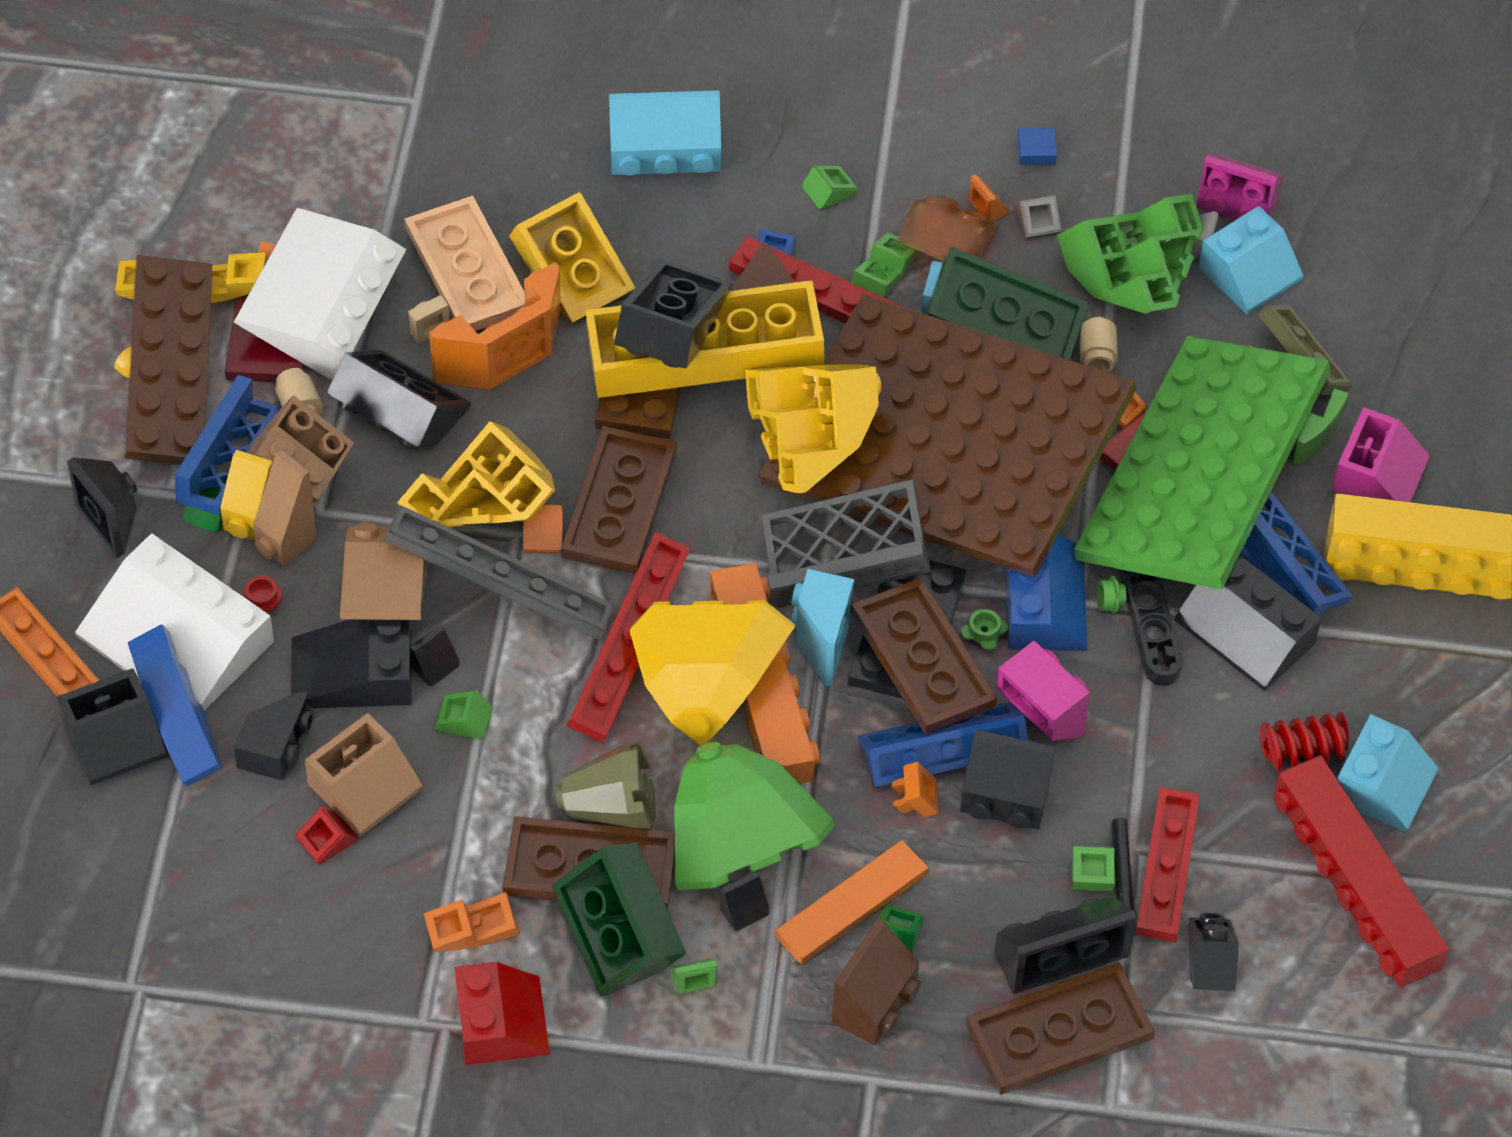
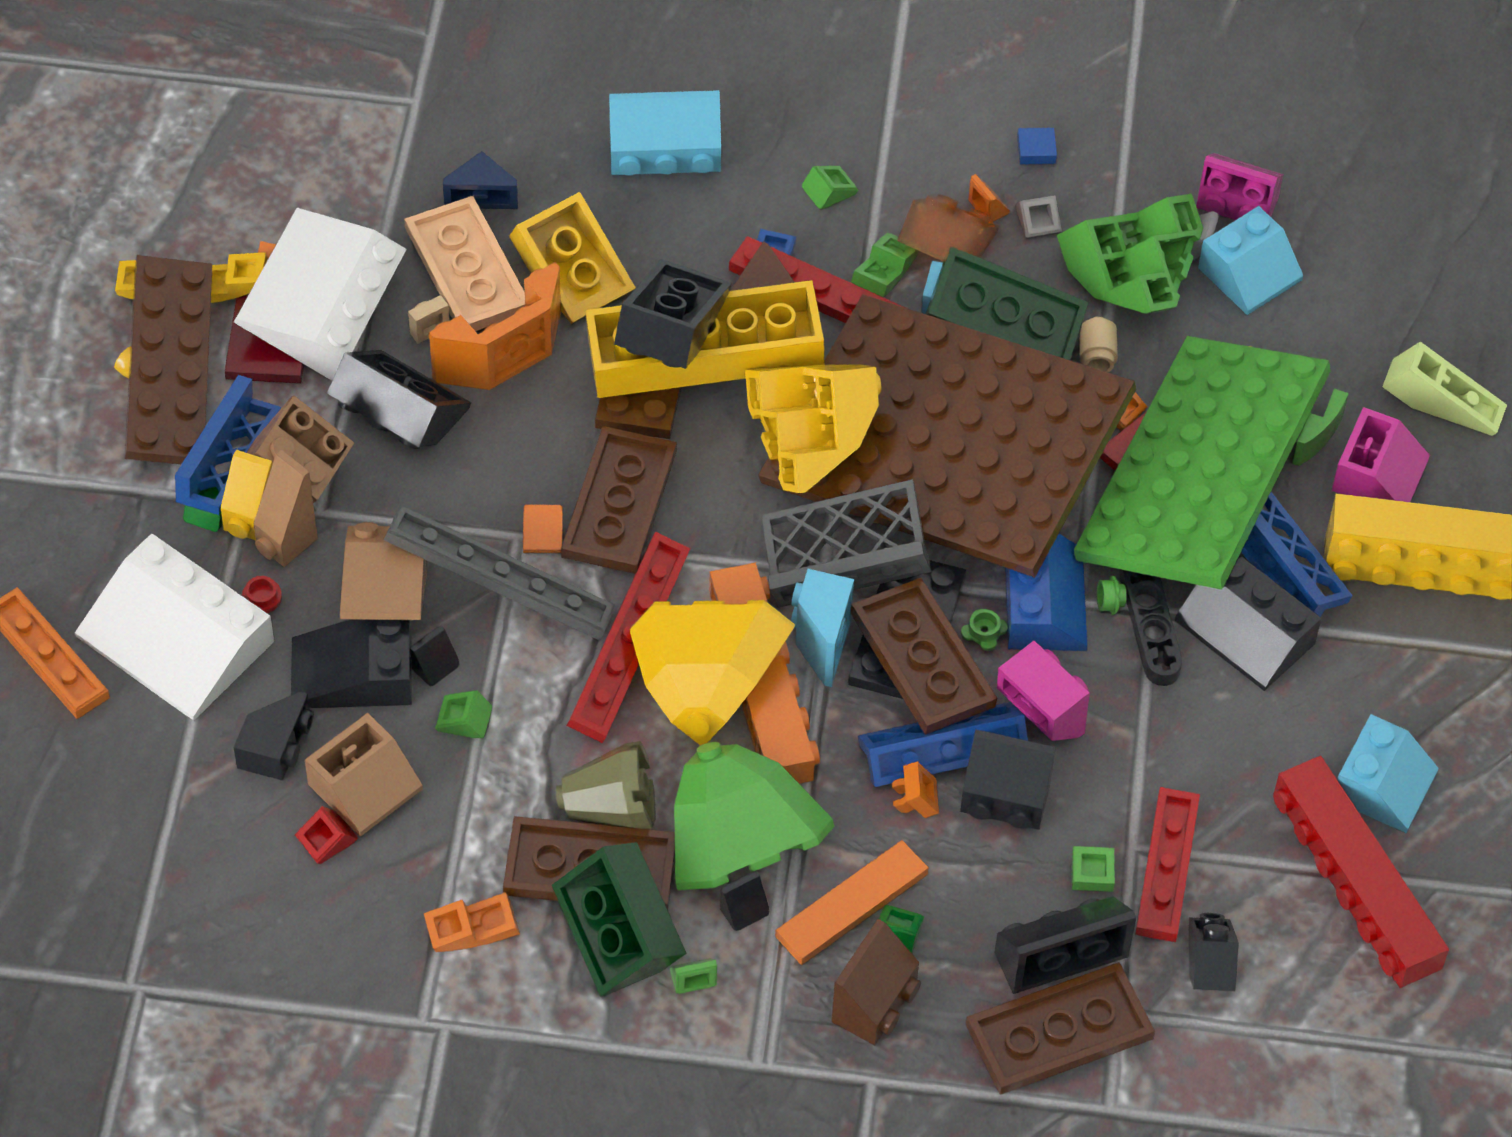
(104, 499): black slope -> none
(111, 726): black slope -> none
(174, 705): blue slope -> none
(297, 383): tan brick -> none
(484, 181): none -> dark blue slope
(488, 484): yellow brick -> none
(500, 1013): red slope -> none
(1122, 862): black bar -> none
(1300, 341): olive tile -> none
(1305, 739): red piece -> none
(1440, 389): none -> yellowish green slope

